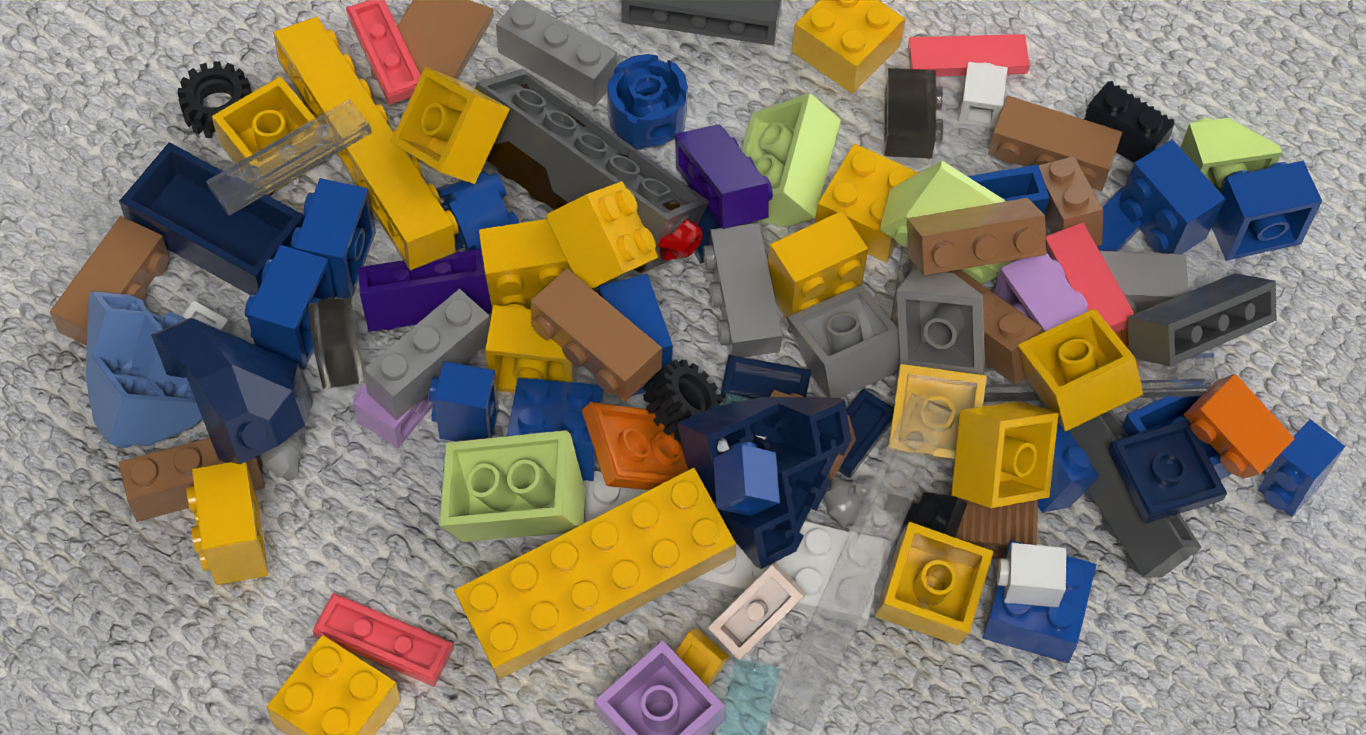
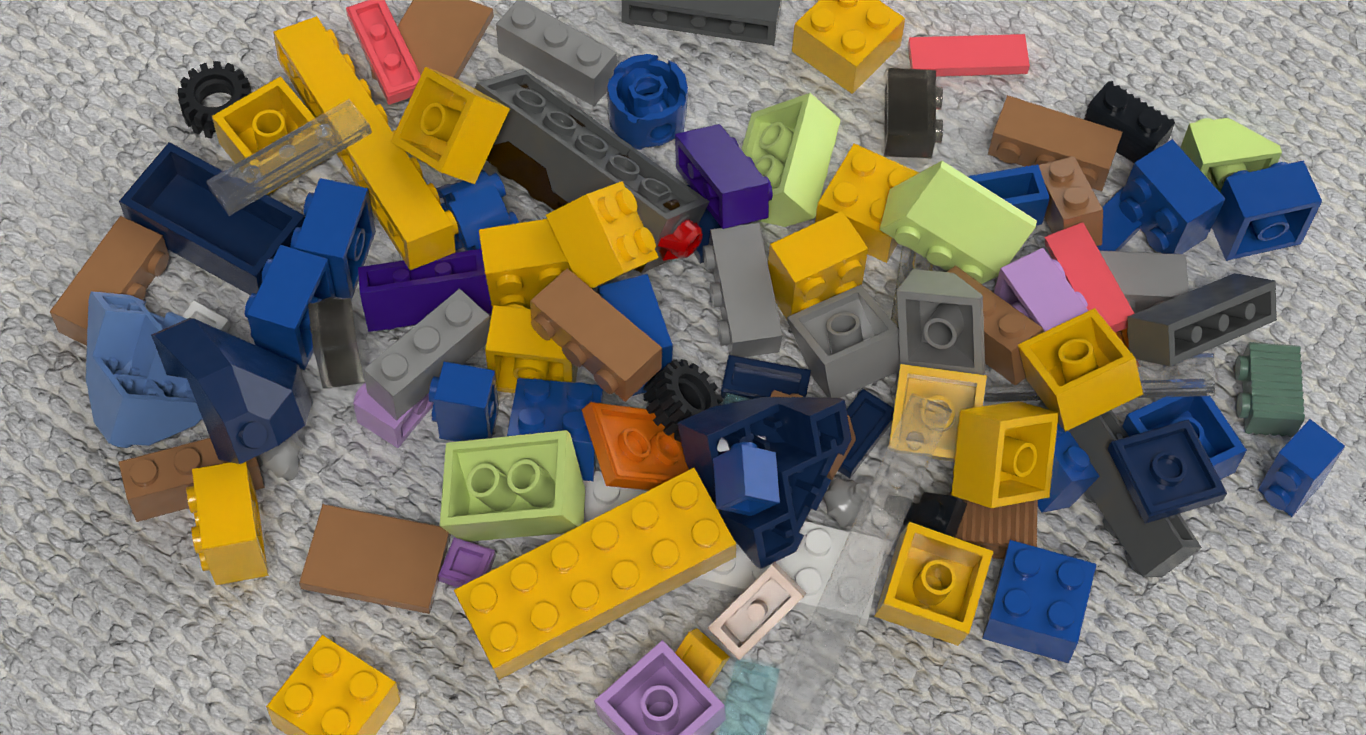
(375, 559): none -> medium nougat tile
(384, 639): coral tile -> none
(465, 563): none -> medium lavender tile
(976, 236): medium nougat brick -> none
(982, 94): white brick -> none
(1033, 575): white brick -> none
(1238, 427): orange brick -> none
(1271, 389): none -> sand green brick

